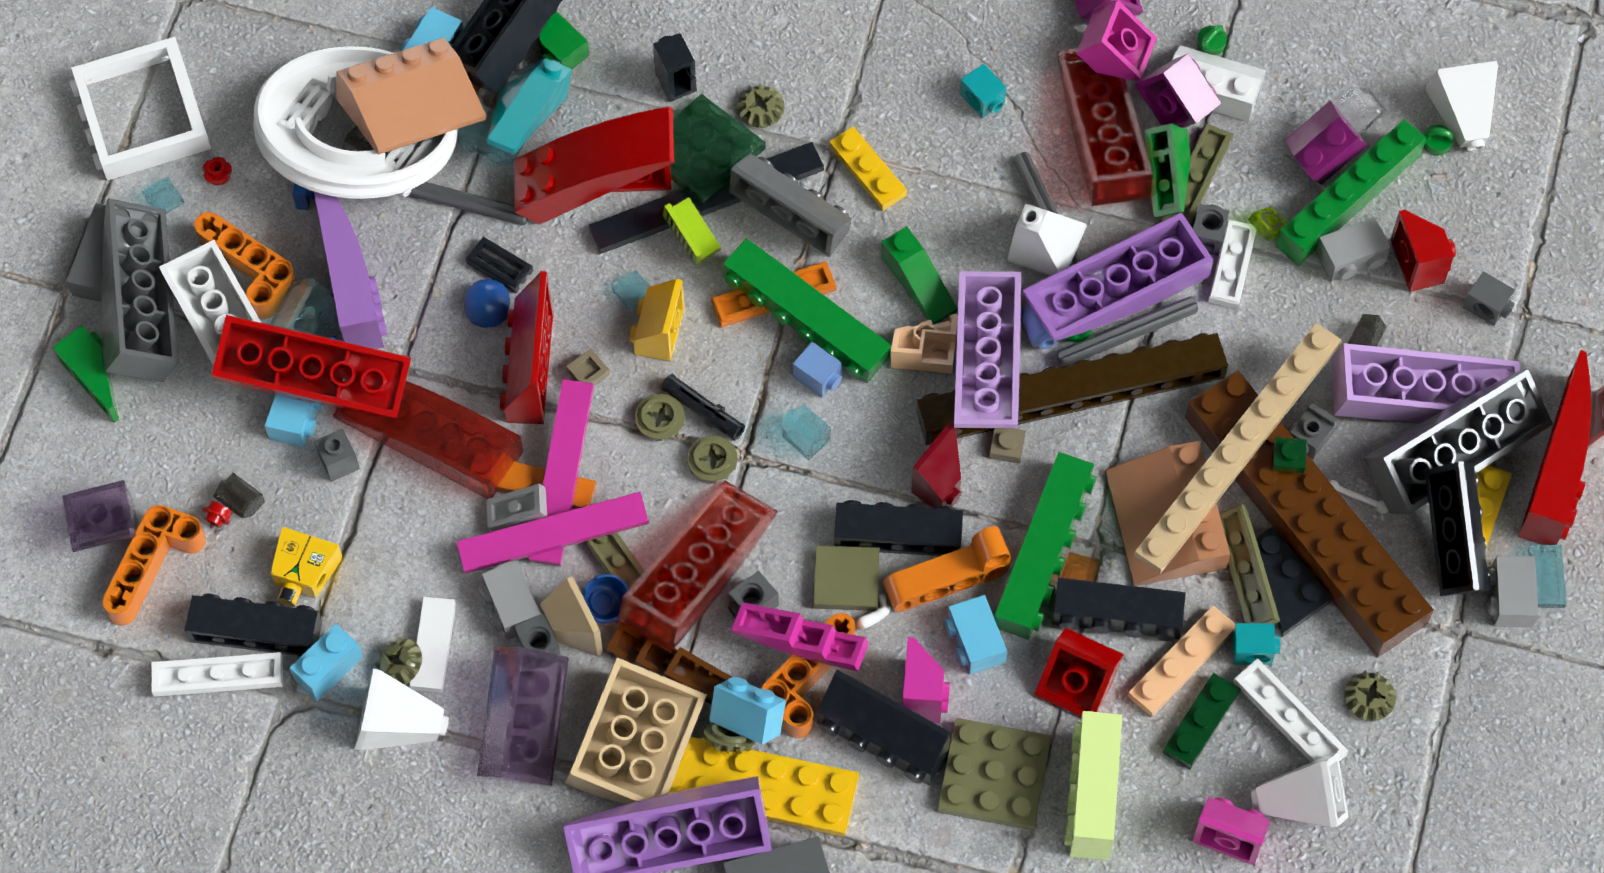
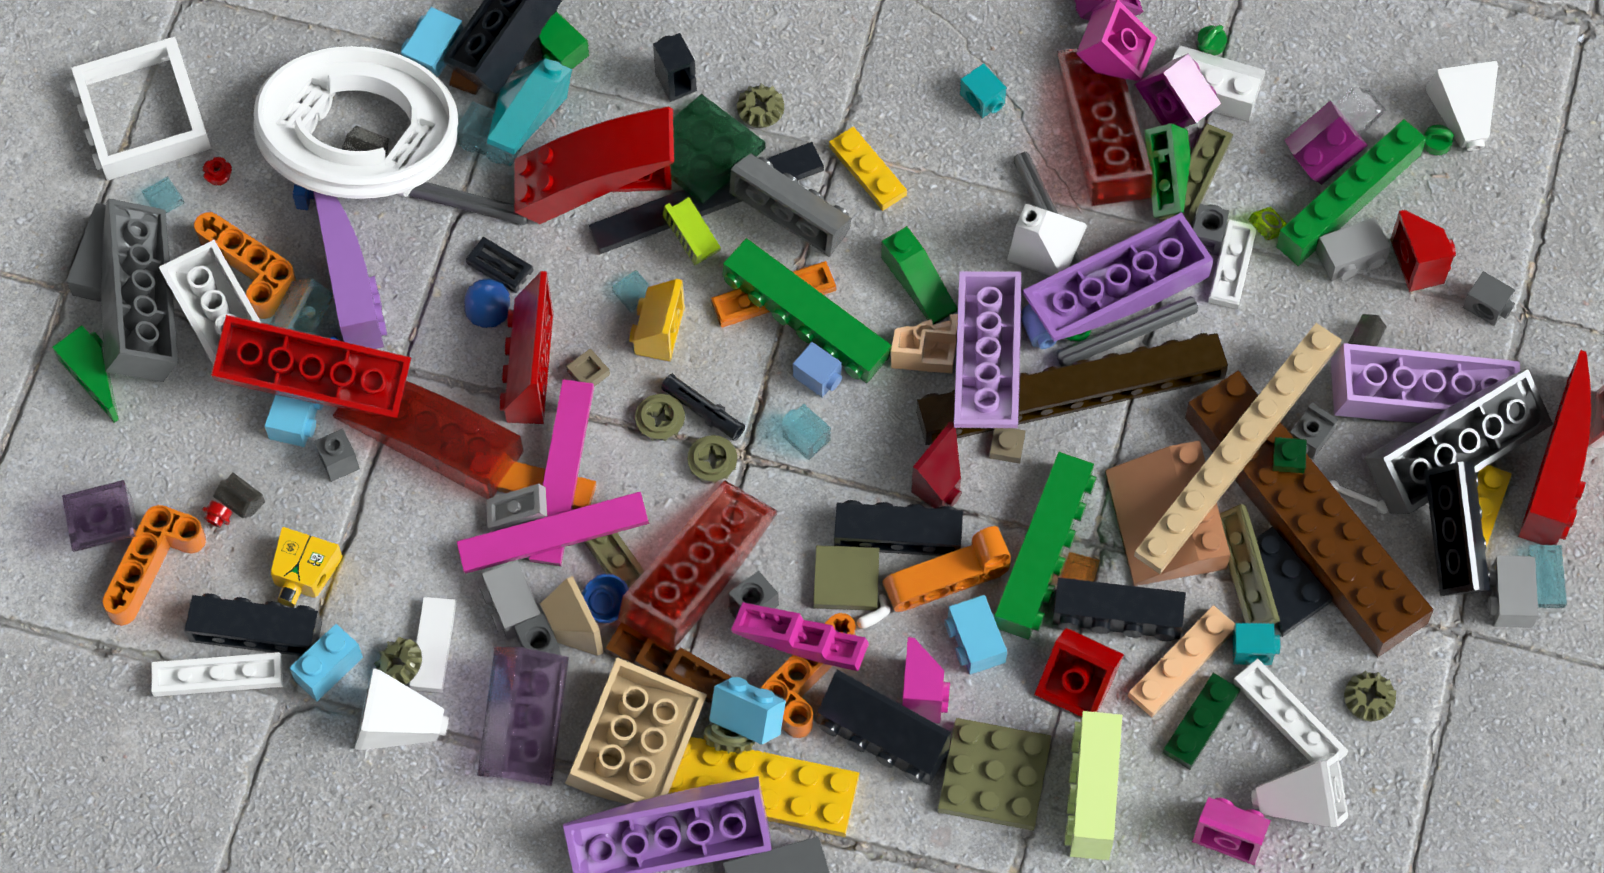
(409, 96): nougat slope -> none

